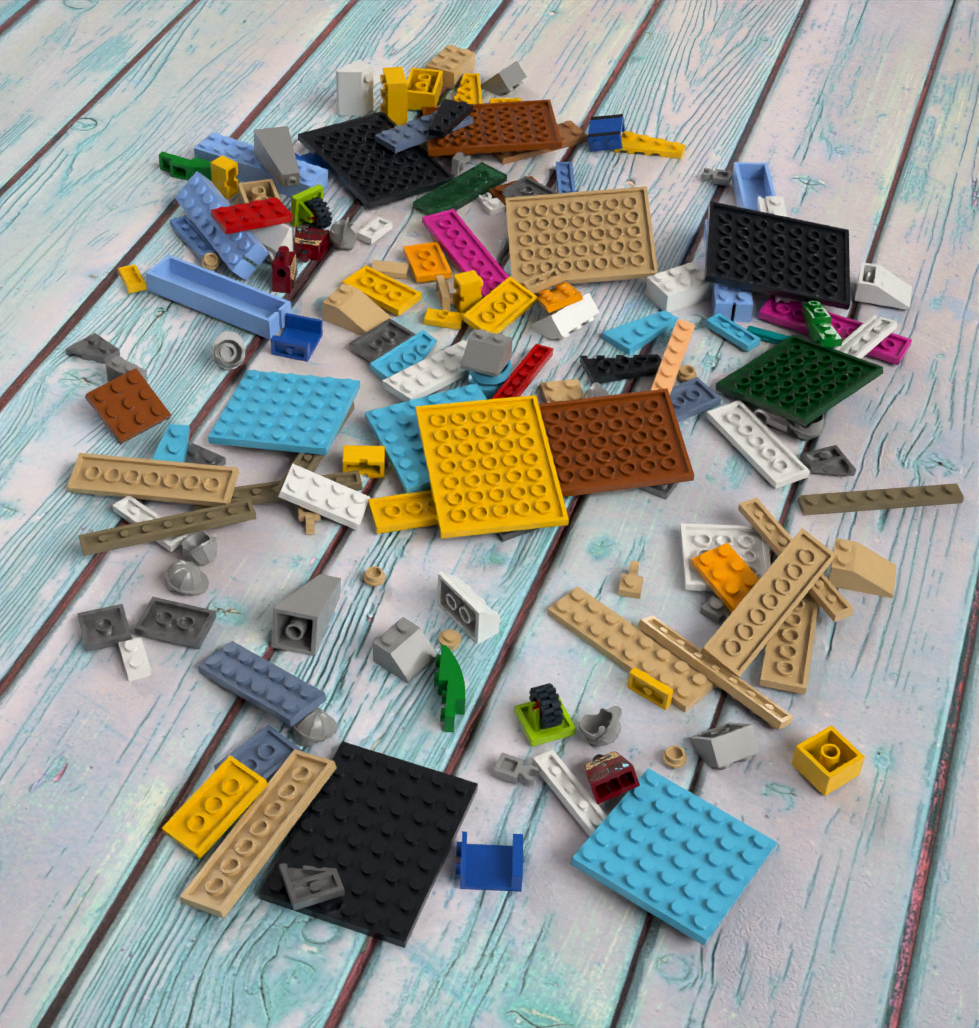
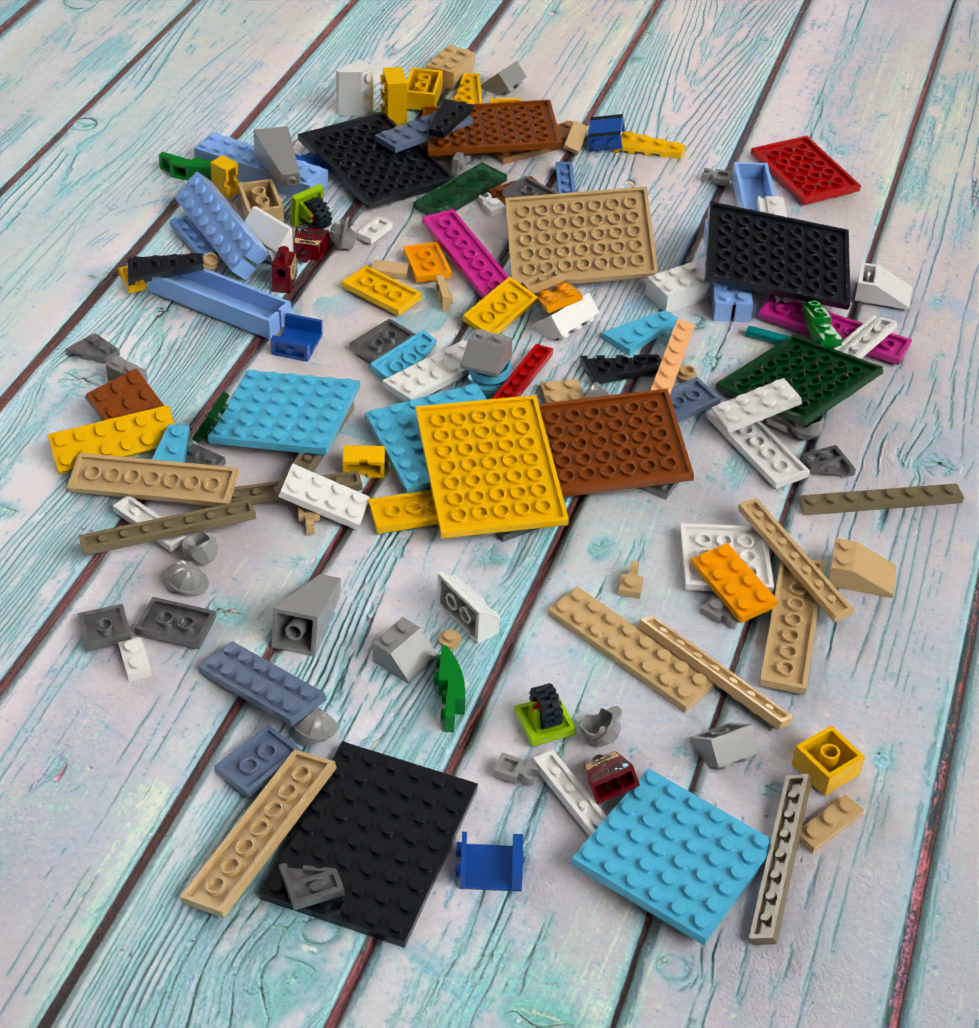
(117, 436): none -> yellow plate
(153, 266): none -> black wing
(212, 417): none -> dark green plate
(214, 806): yellow plate -> none
(228, 350): light grey piece -> none
(251, 215): red plate -> none
(352, 310): tan slope -> none
(374, 576): tan plate -> none
(443, 318): yellow plate -> none
(468, 290): yellow brick -> none
(575, 137): none -> tan tile
(650, 688): yellow plate -> none
(674, 756): tan plate -> none
(733, 332): medium azure plate -> none
(756, 405): none -> white plate
(768, 603): tan plate -> none
(780, 860): none -> dark tan plate
(805, 170): none -> red plate
(830, 823): none -> tan plate

